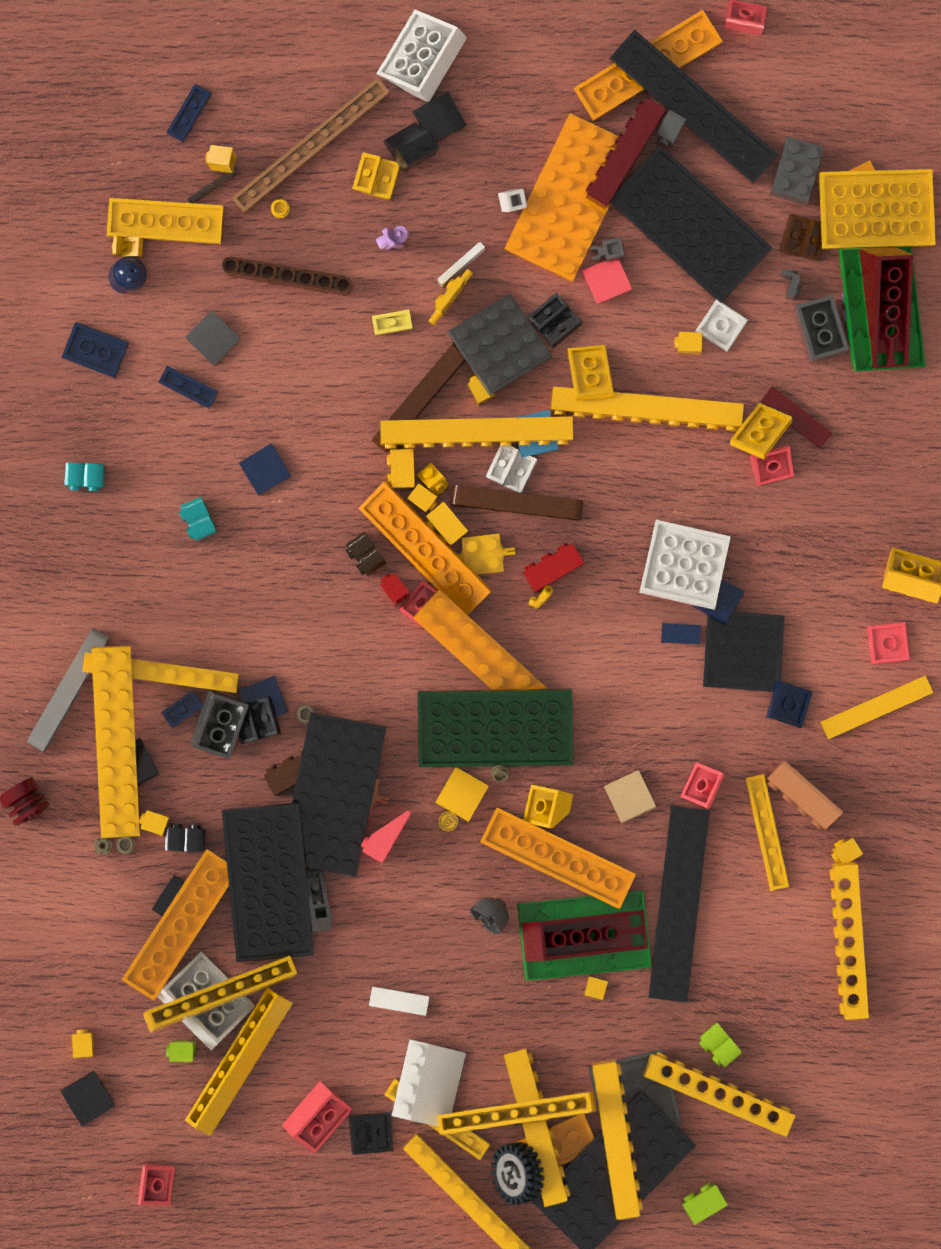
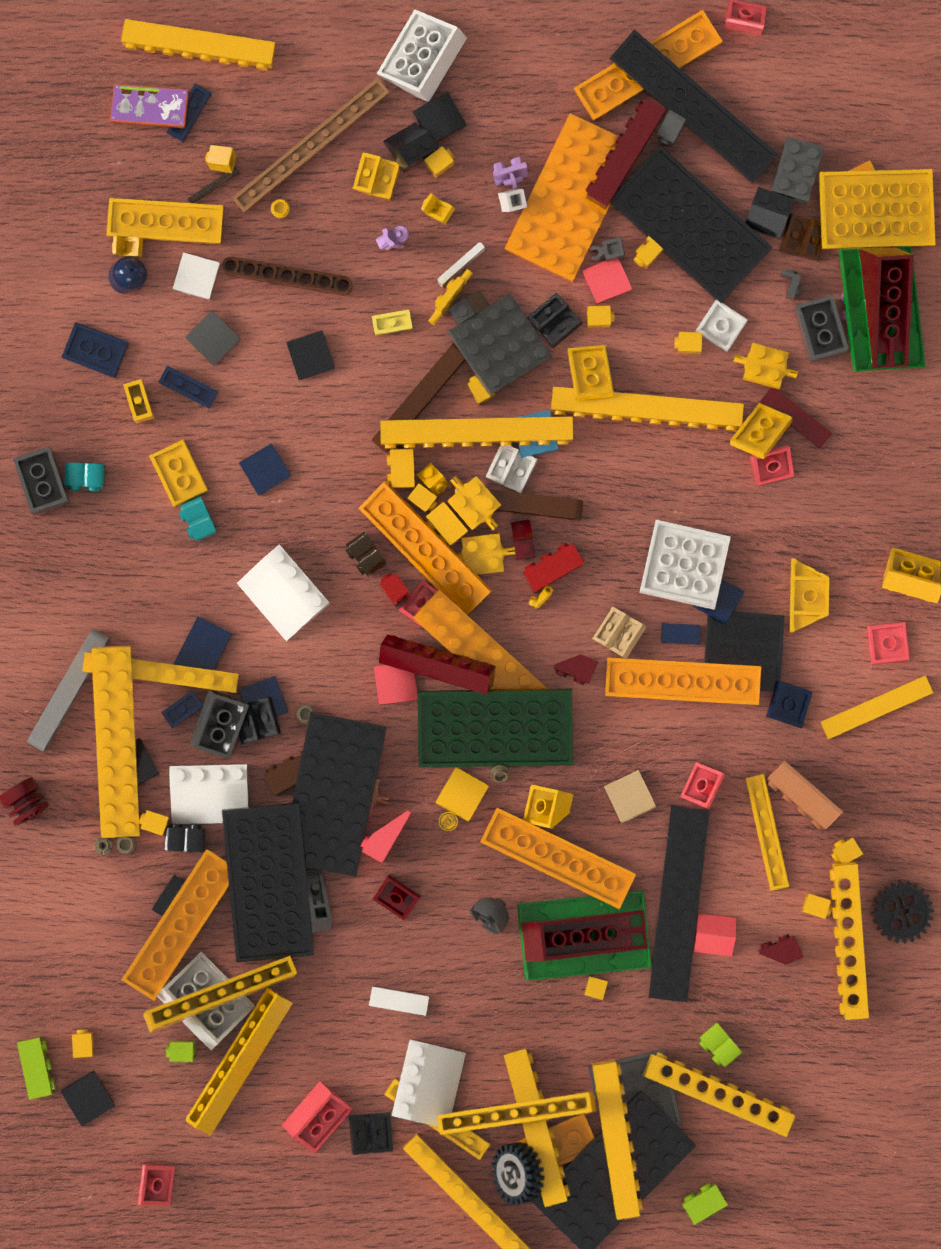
(36, 1067): none -> lime brick
(41, 481): none -> dark grey brick
(138, 401): none -> yellow brick
(149, 106): none -> tile
(178, 473): none -> yellow tile
(196, 276): none -> white tile
(198, 43): none -> yellow brick
(203, 645): none -> dark blue tile
(205, 790): none -> white slope
(283, 593): none -> white slope
(310, 355): none -> black slope
(395, 685): none -> coral slope
(396, 897): none -> dark red slope
(437, 209): none -> yellow bracket
(437, 664): none -> dark red brick
(439, 161): none -> yellow brick
(468, 307): none -> dark grey slope
(474, 503): none -> yellow plate
(510, 175): none -> lavender hips
(523, 539): none -> dark red slope
(578, 667): none -> dark red slope
(599, 316): none -> yellow brick
(619, 632): none -> tan slope
(647, 253): none -> yellow brick
(683, 681): none -> light orange plate
(715, 934): none -> coral slope
(765, 366): none -> yellow plate
(769, 212): none -> black slope
(783, 951): none -> dark red slope
(807, 596): none -> yellow wing
(817, 906): none -> yellow brick
(886, 917): none -> black gear

